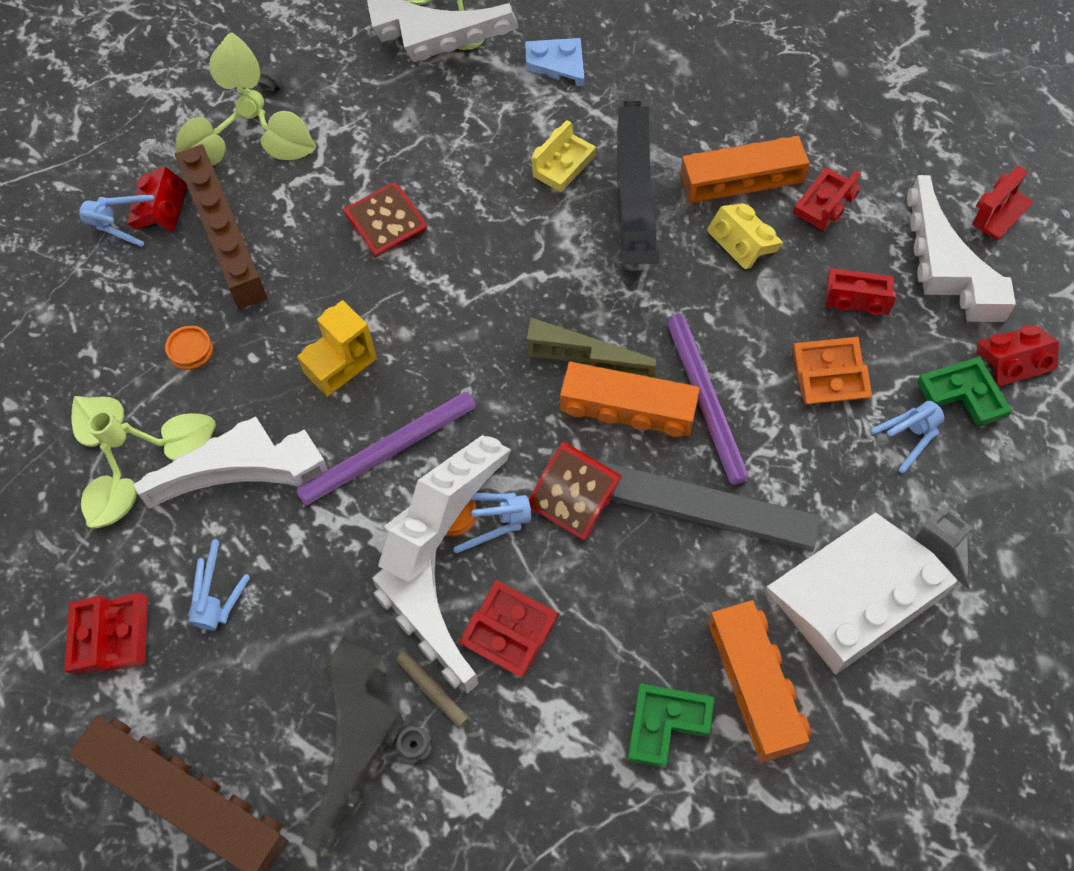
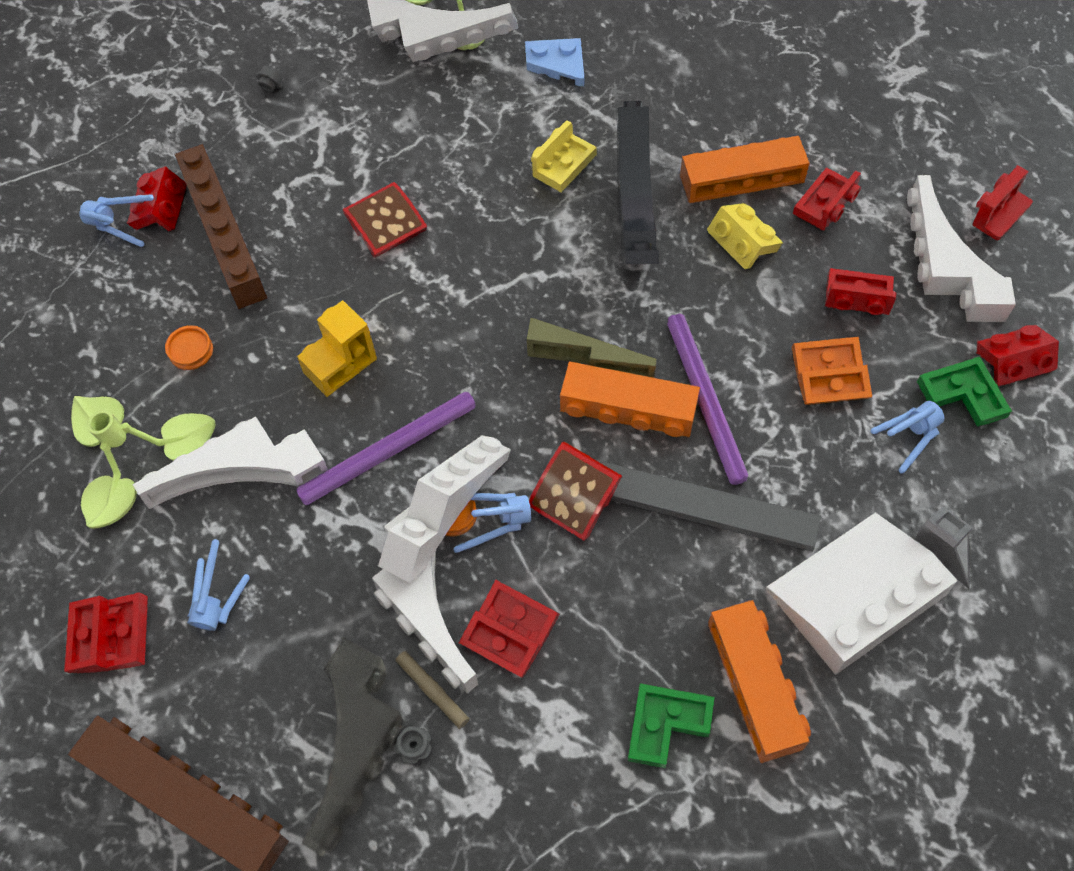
(237, 67): yellowish green plant -> none

